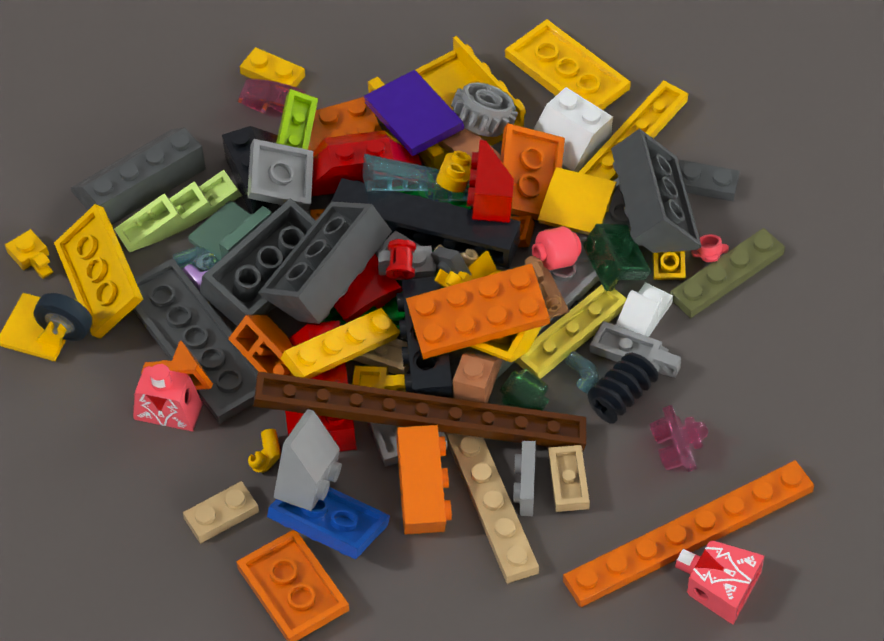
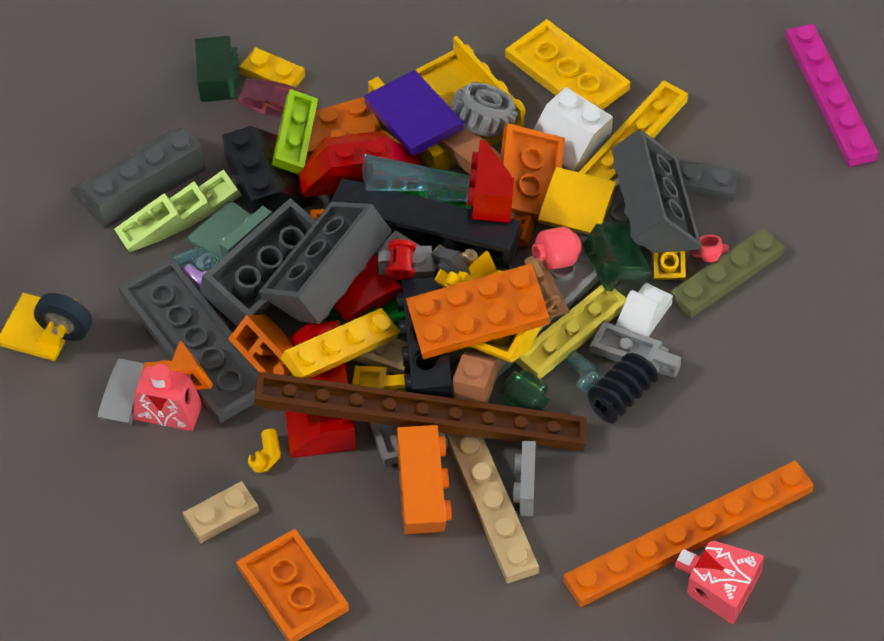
(30, 251): yellow plate -> none
(98, 270): yellow plate -> none
(118, 397): none -> light grey slope
(216, 68): none -> clear green brick
(280, 173): light grey plate -> none
(307, 463): light grey slope -> none
(335, 522): blue plate -> none
(455, 171): yellow plate -> none
(568, 478): tan plate -> none
(671, 428): clear pink hips -> none
(831, 95): none -> dark pink plate

